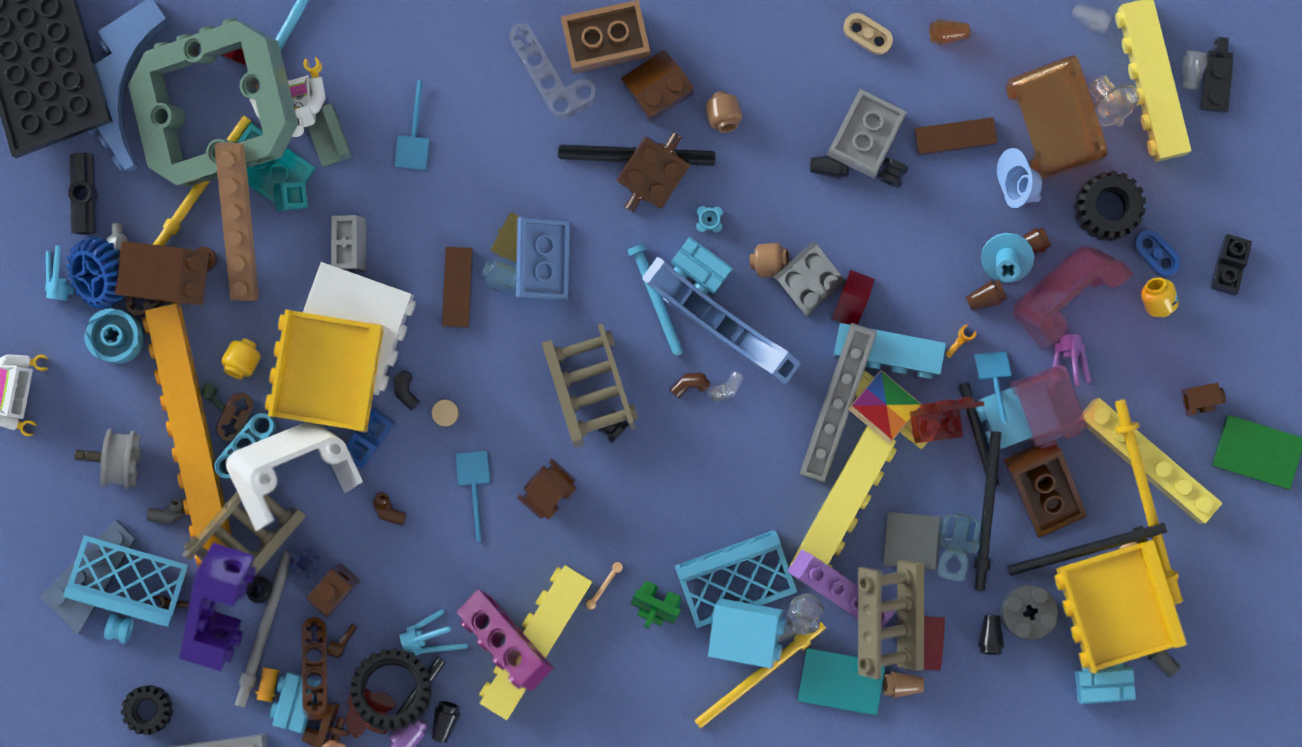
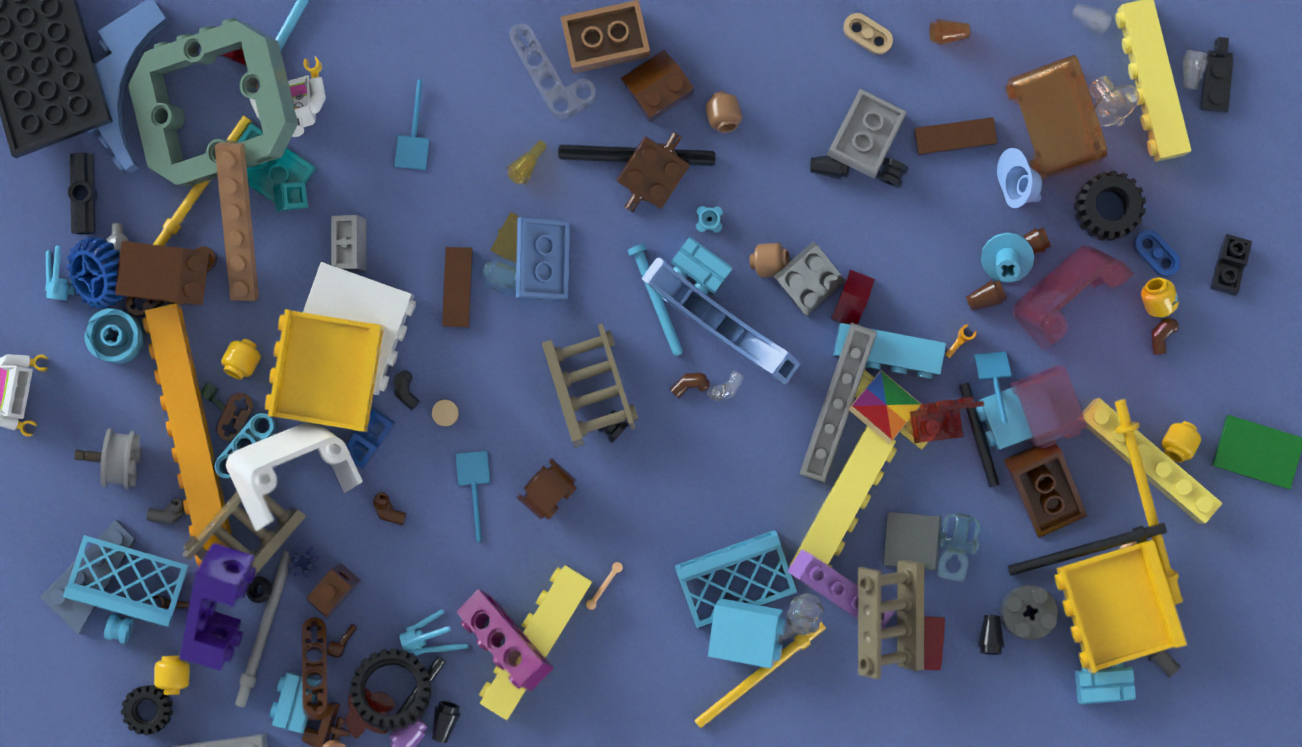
(171, 674): none -> yellow head
(267, 685): light orange pin -> none
(329, 137): sand green panel -> none
(523, 167): none -> clear yellow cone
(653, 609): green hips -> none
(834, 682): teal tile -> none
(902, 684): medium nougat cone -> none
(982, 562): black bar -> none
(1072, 347): medium lavender plant -> none
(1161, 333): none -> reddish brown arm
(1181, 441): none -> yellow head
(1202, 397): reddish brown brick -> none

